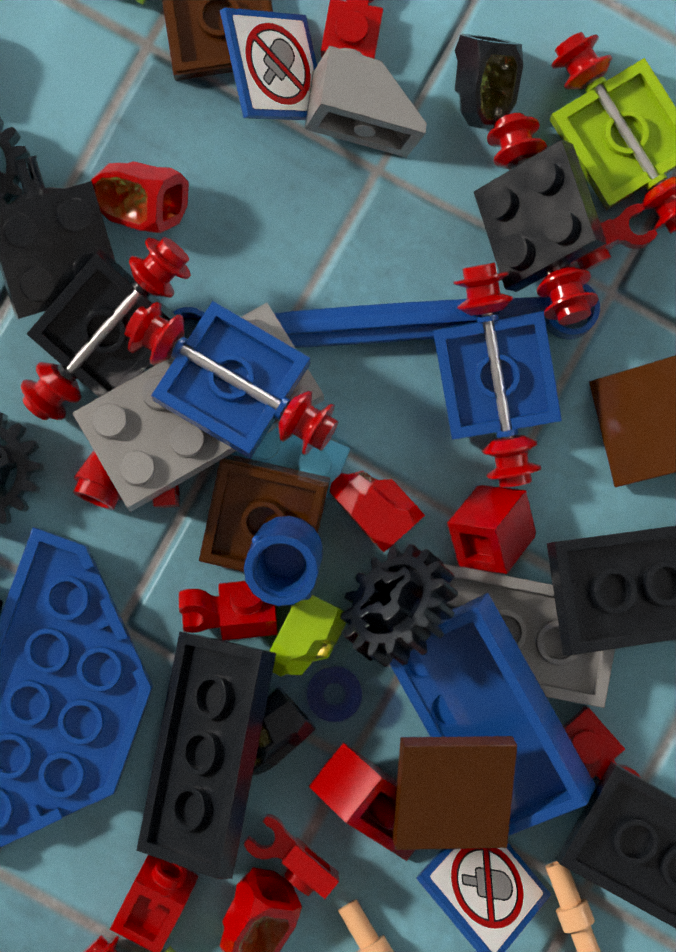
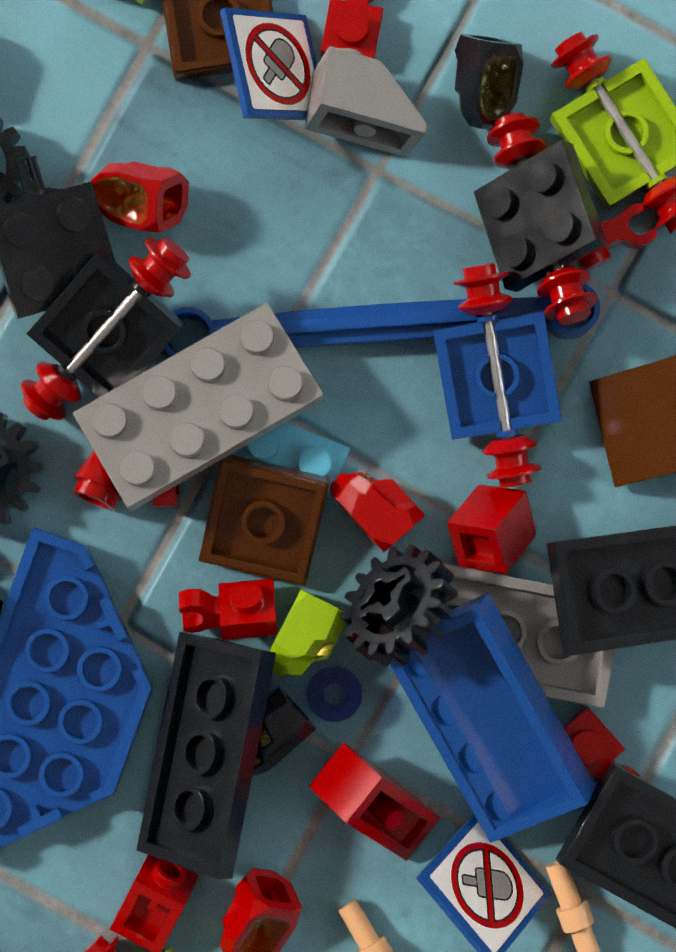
(230, 378): blue plate -> none
(283, 561): blue piece -> none
(305, 867): red plate -> none
(454, 792): reddish brown tile -> none

